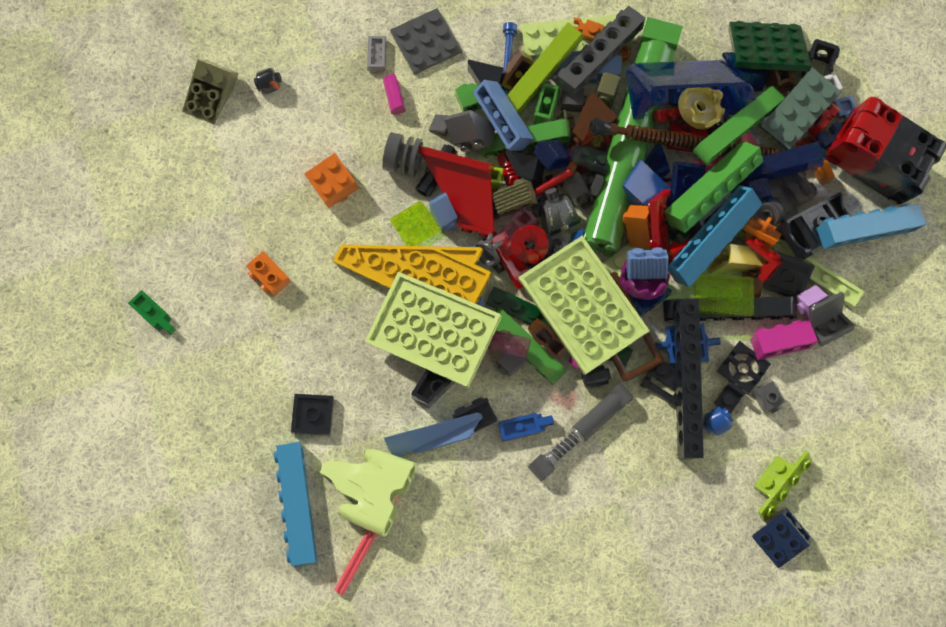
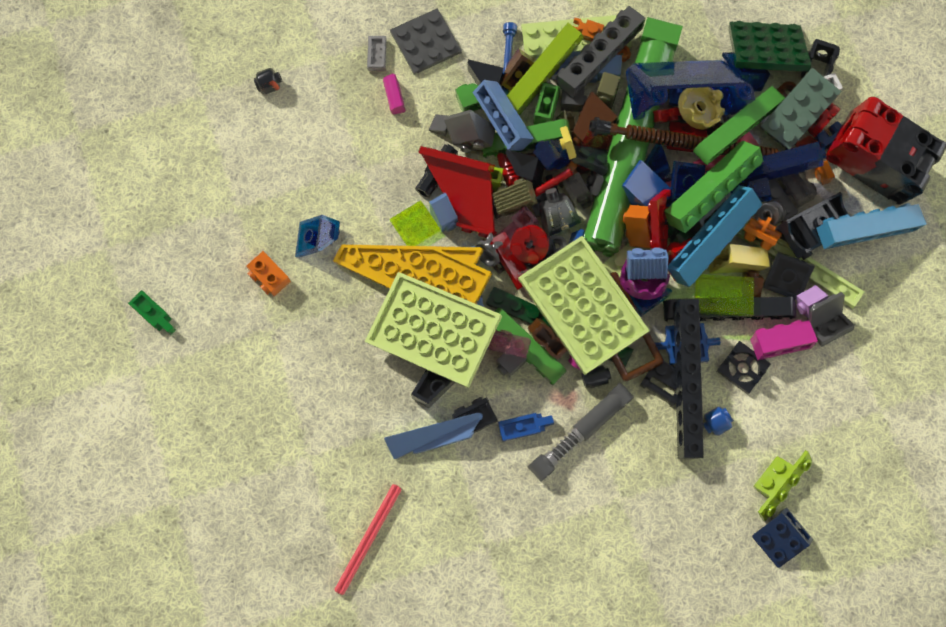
(209, 90): olive slope -> none
(296, 504): dark azure brick -> none
(312, 414): black plate -> none
(316, 235): none -> slope
(332, 180): orange brick -> none
(372, 486): yellowish green rock -> none
(398, 153): dark grey wheel -> none
(566, 142): none -> light yellow plate
(730, 396): black bracket -> none
(769, 398): dark grey brick -> none
(772, 257): red bracket -> none
(779, 77): reddish brown brick -> none
(846, 105): medium blue plate -> none

